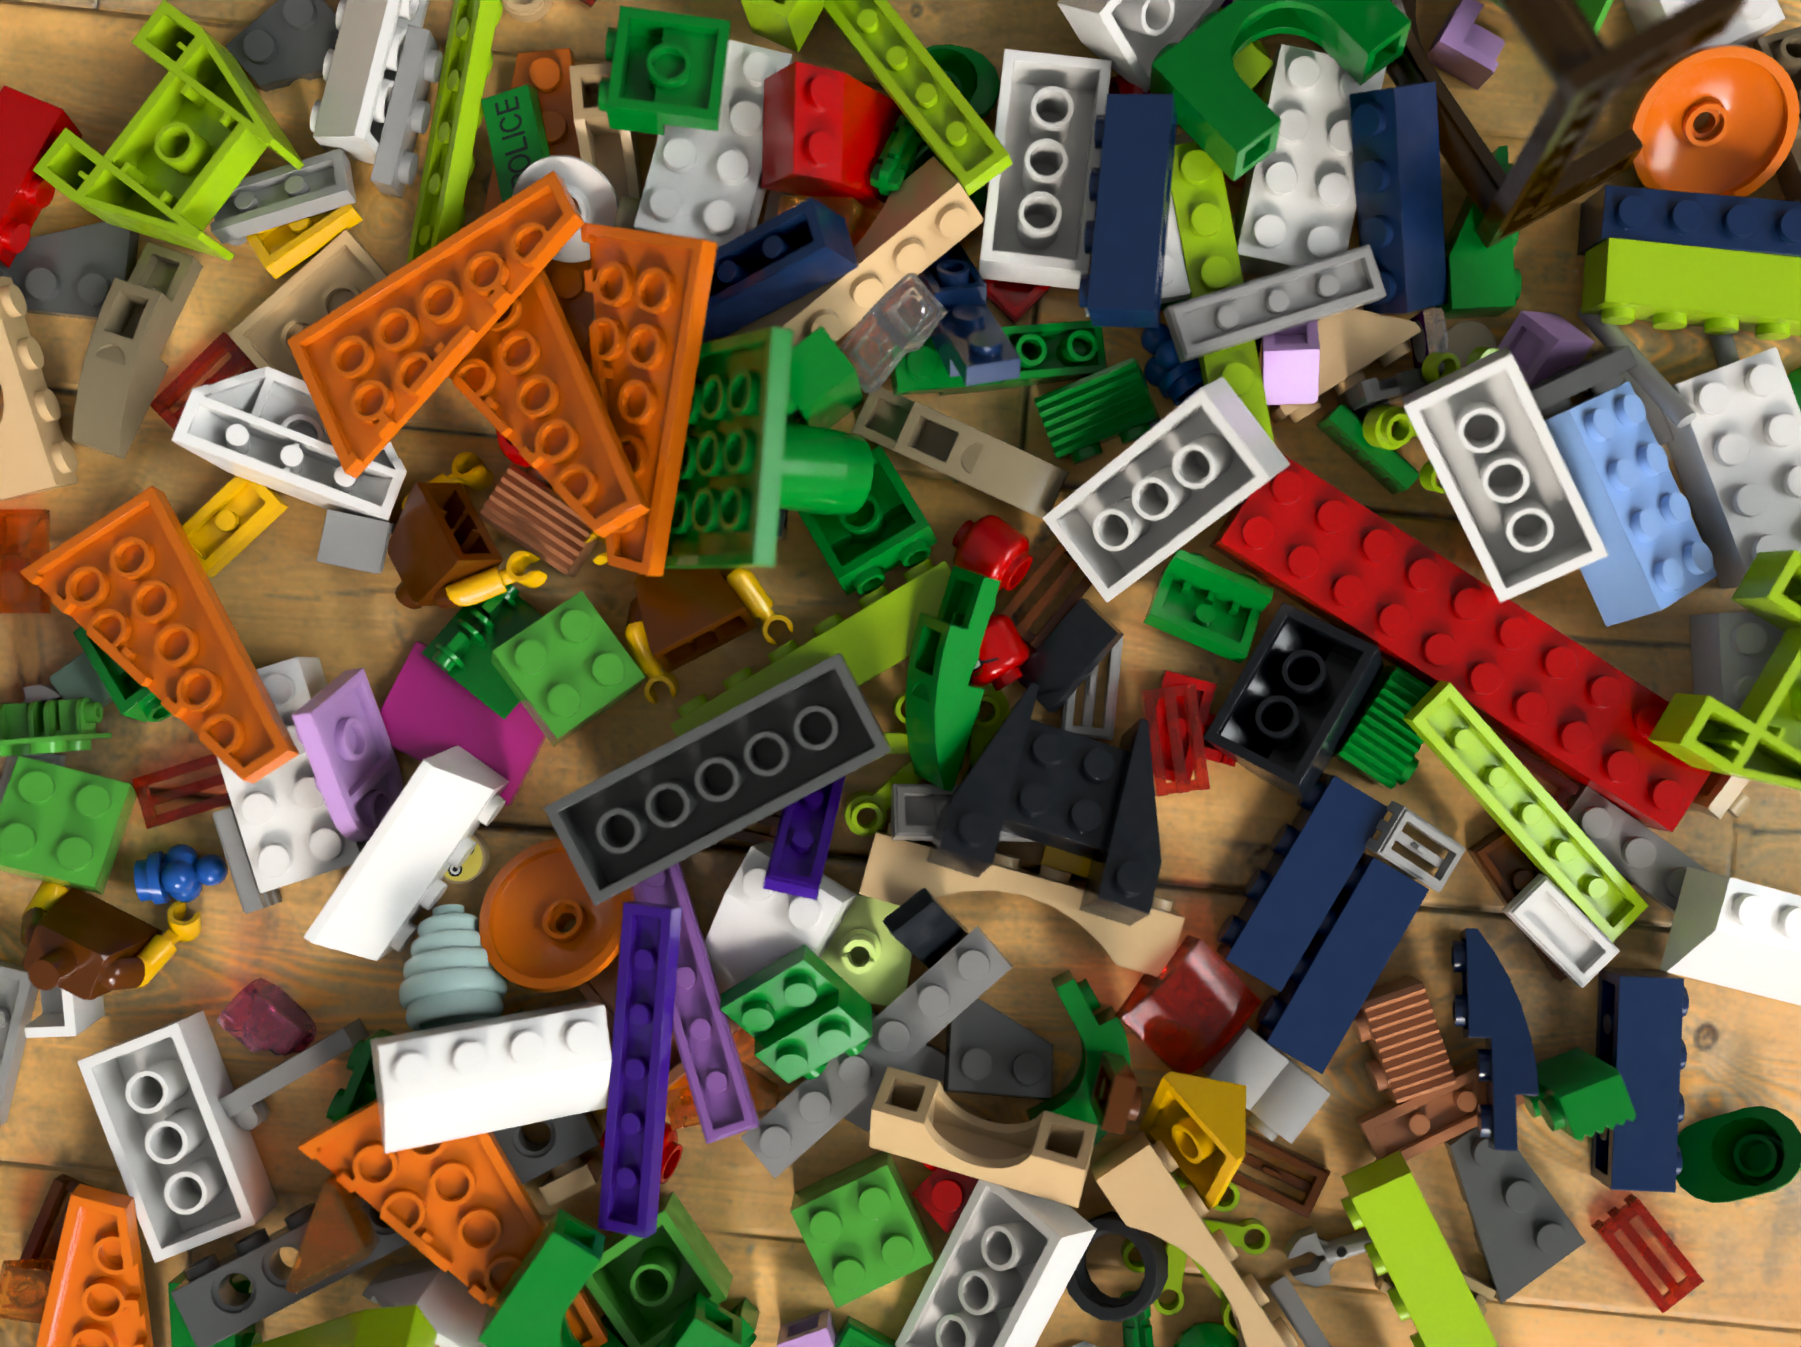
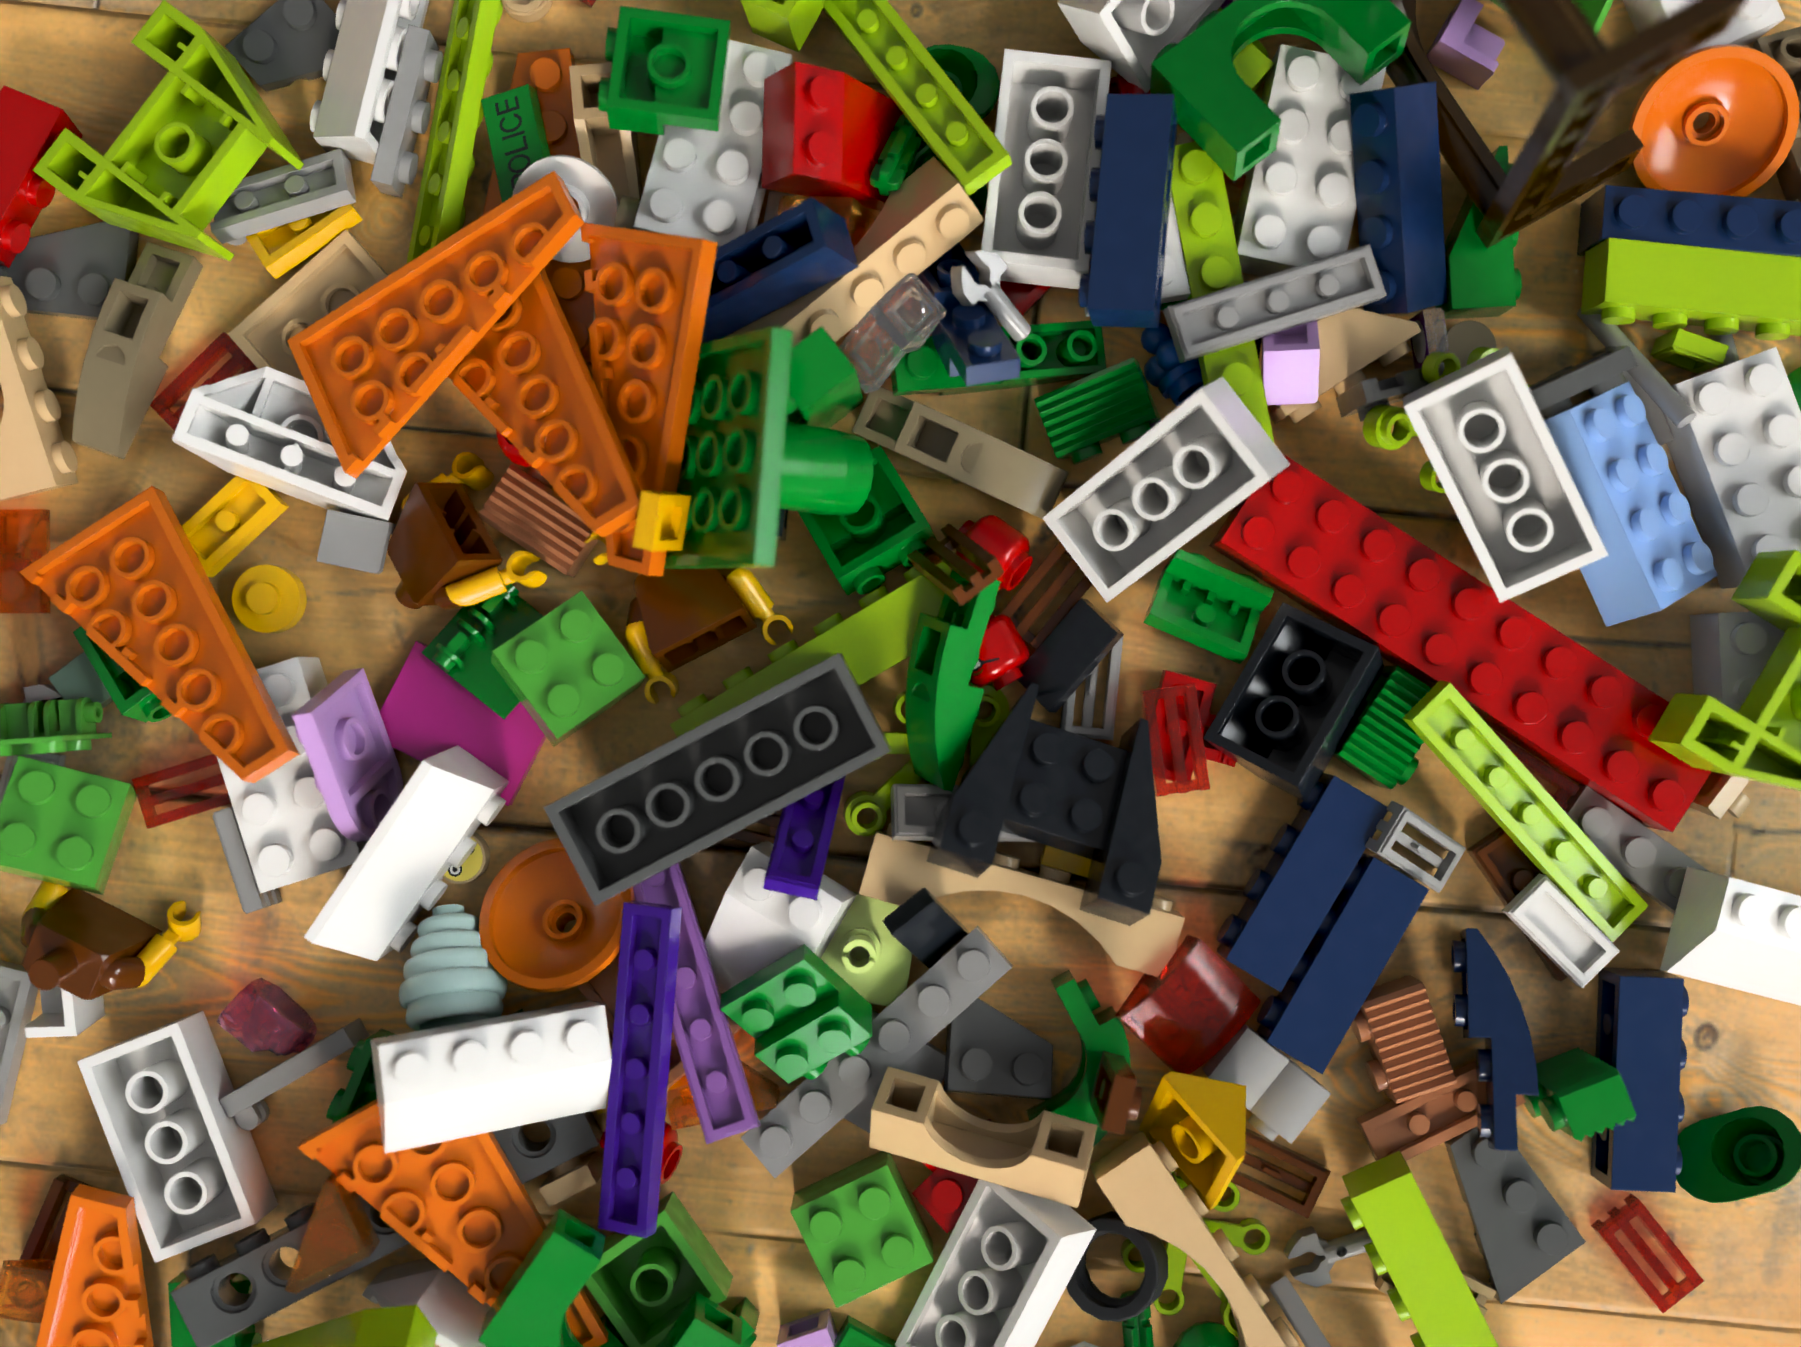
(177, 874): blue piece -> none
(269, 599): none -> yellow wheel
(661, 521): none -> yellow tile
(943, 551): none -> reddish brown tile
(968, 292): none -> light grey bar
(1384, 465): green tile -> none
(1544, 344): lavender panel -> none
(1689, 351): none -> lime tile

